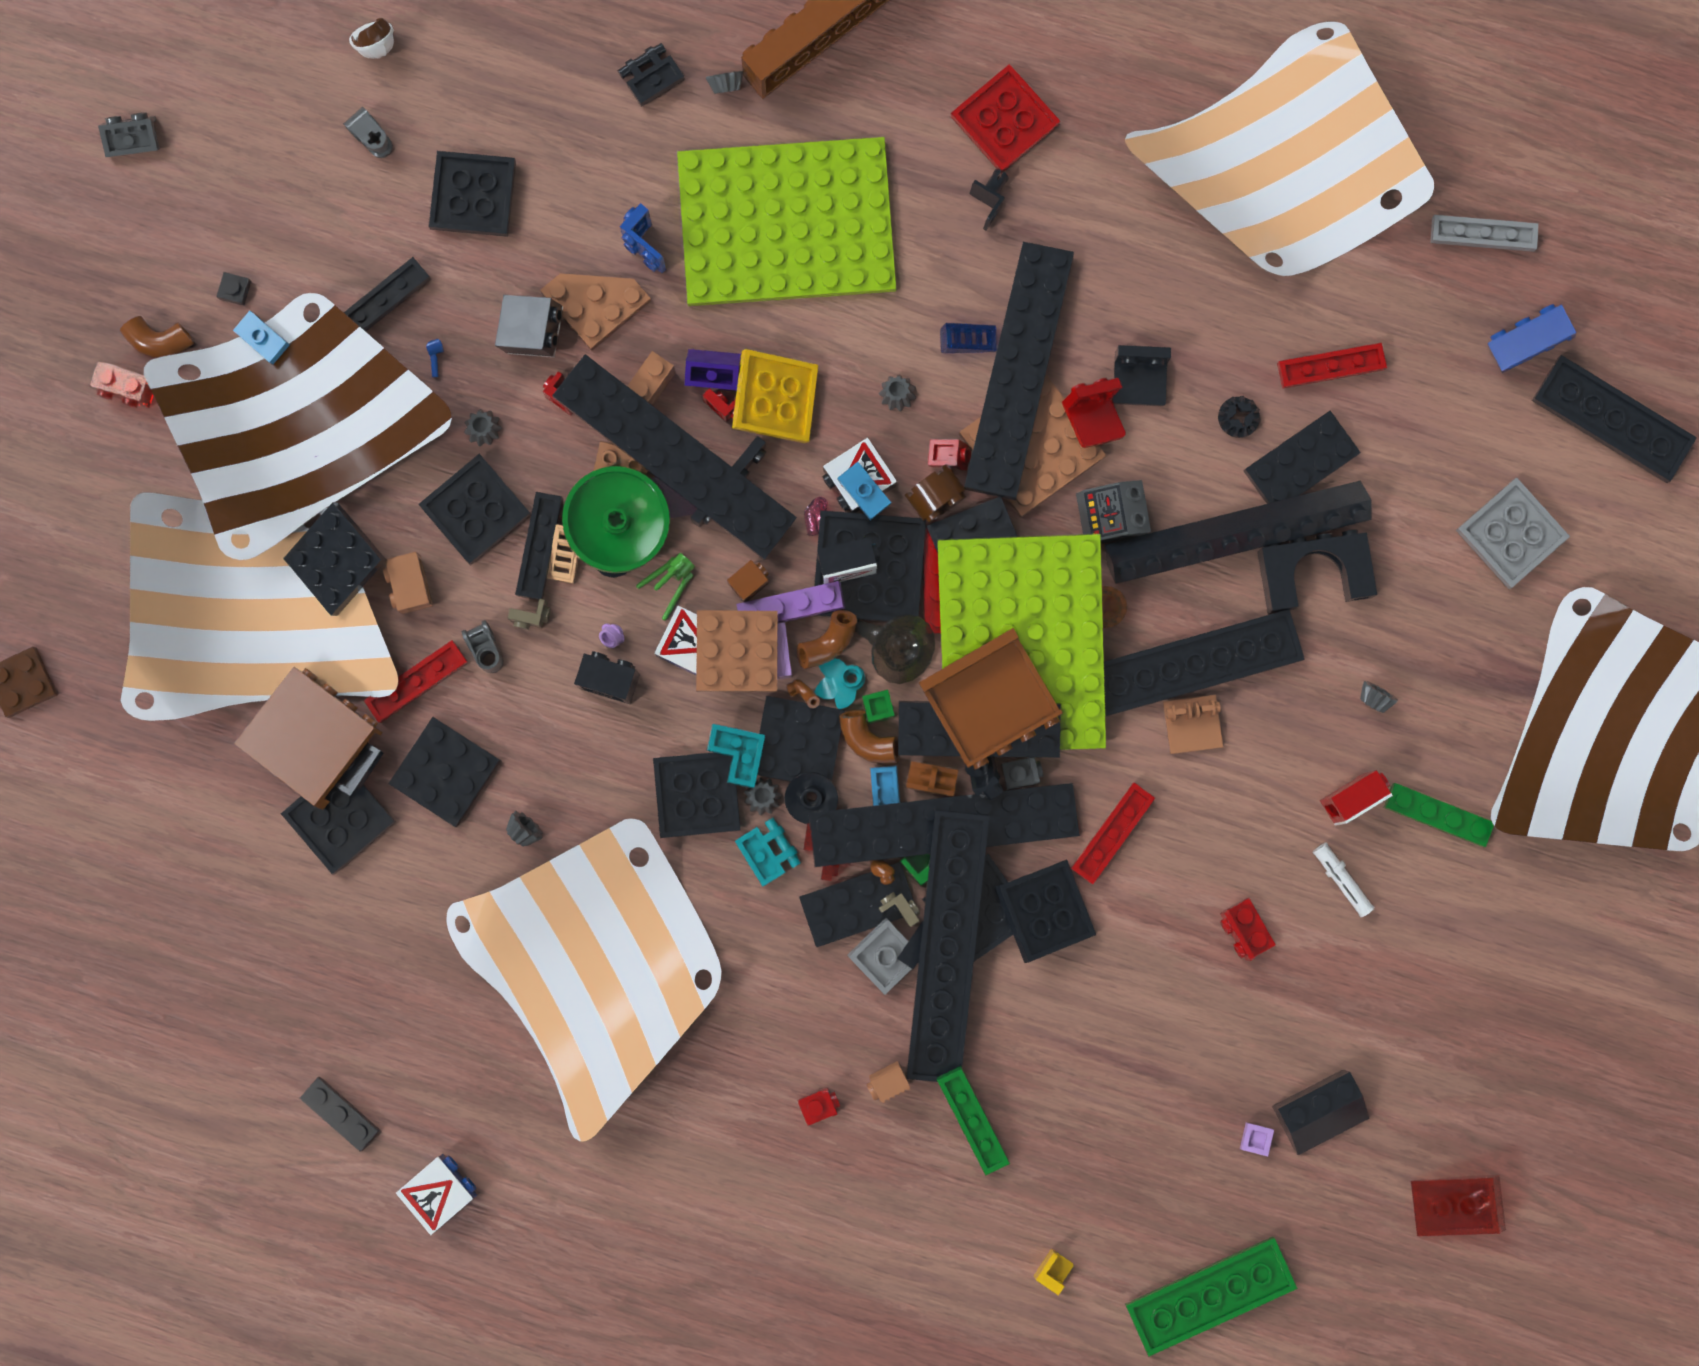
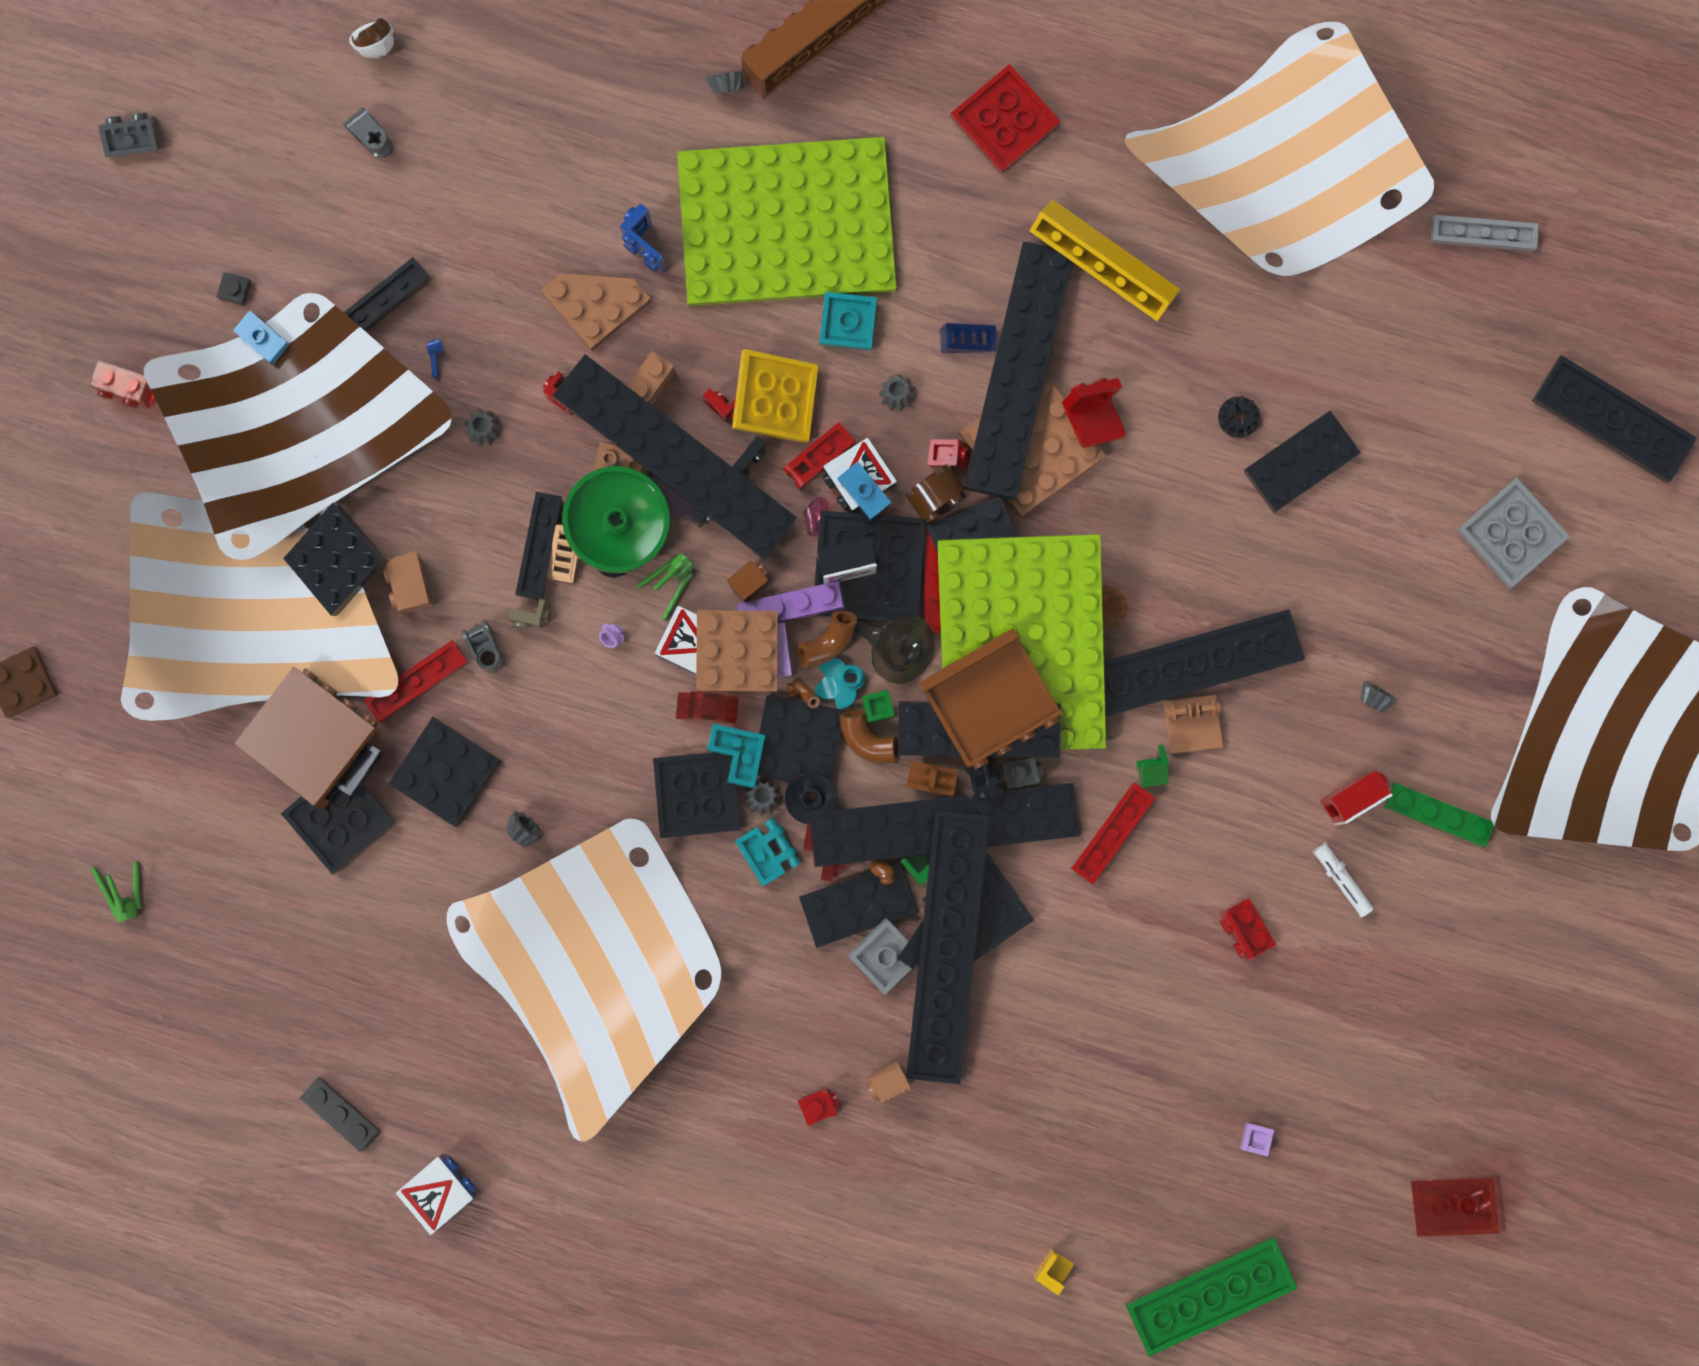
(121, 908): none -> bright green plant
(155, 343): dark orange cylinder -> none
(472, 193): black plate -> none
(474, 509): black plate -> none
(529, 325): piece -> none
(607, 678): black brick -> none
(656, 79): black plate -> none
(707, 707): none -> clear red brick
(712, 369): dark purple brick -> none
(818, 454): none -> red plate
(848, 321): none -> teal plate
(885, 785): dark azure plate -> none
(907, 909): dark tan bracket -> none
(973, 1120): green plate -> none
(990, 194): black bracket -> none
(1045, 911): black plate -> none
(1104, 260): none -> yellow brick
(1114, 511): dark grey piece -> none
(1141, 374): black bracket -> none
(1154, 771): none -> green panel
(1238, 532): black brick -> none
(1322, 1111): black slope -> none
(1331, 365): red plate -> none
(1347, 551): black arch -> none
(1531, 337): blue wedge -> none

